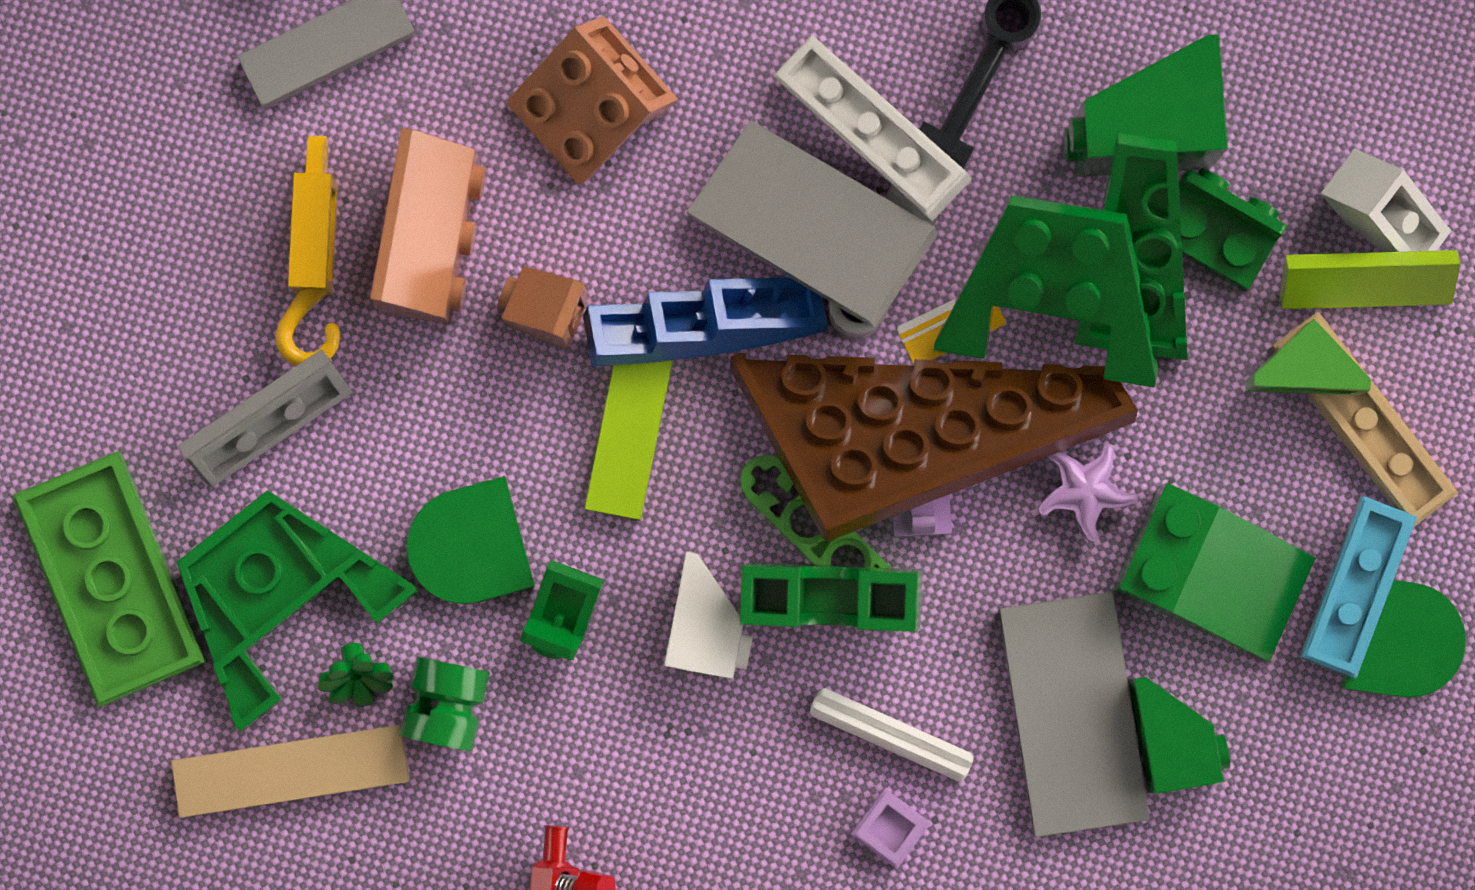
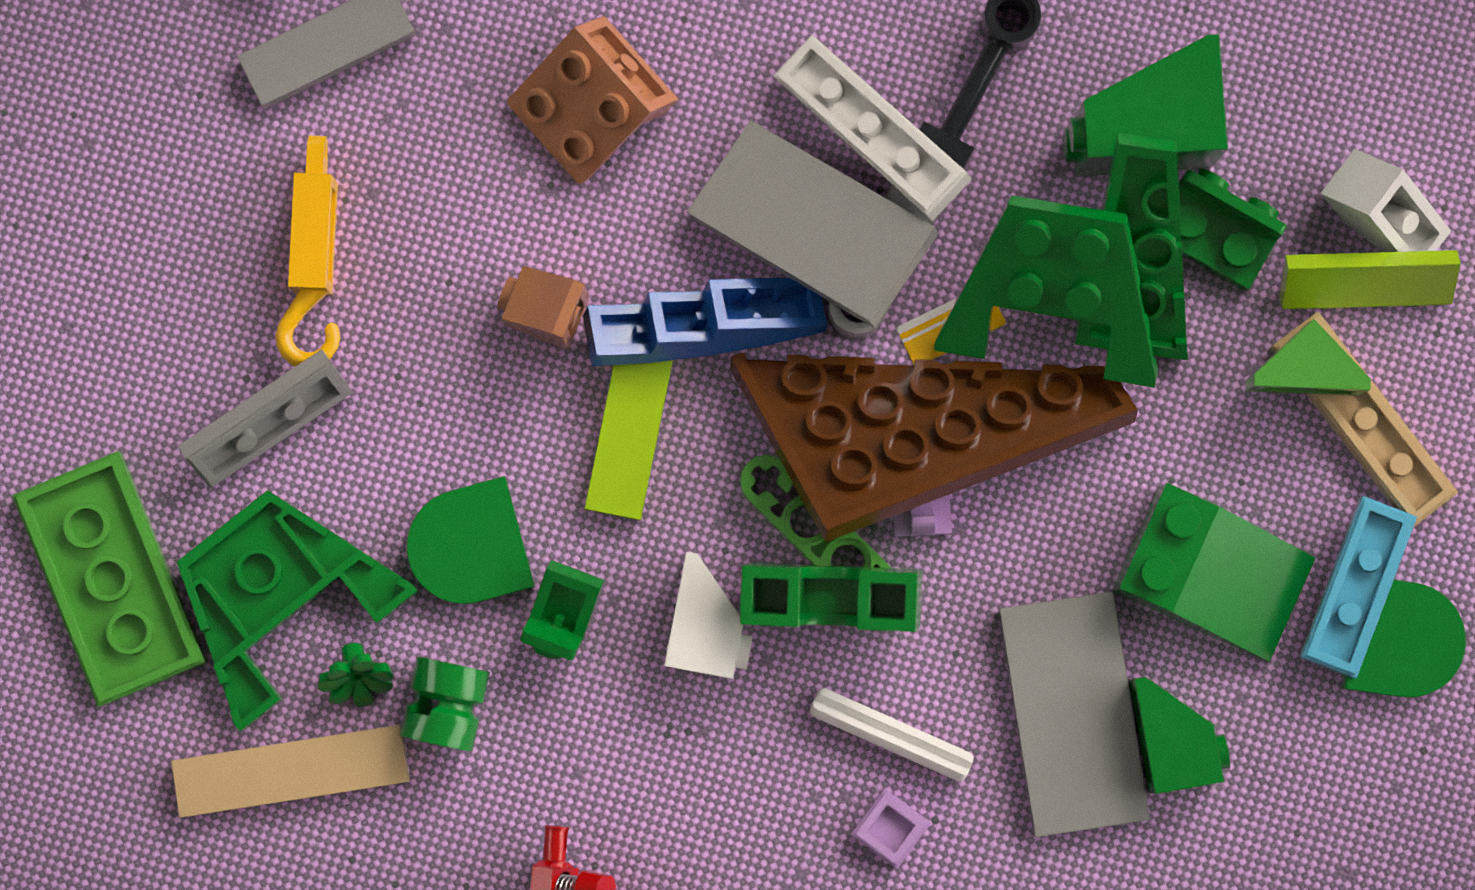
(427, 228): slope -> none
(1086, 490): lavender animal -> none

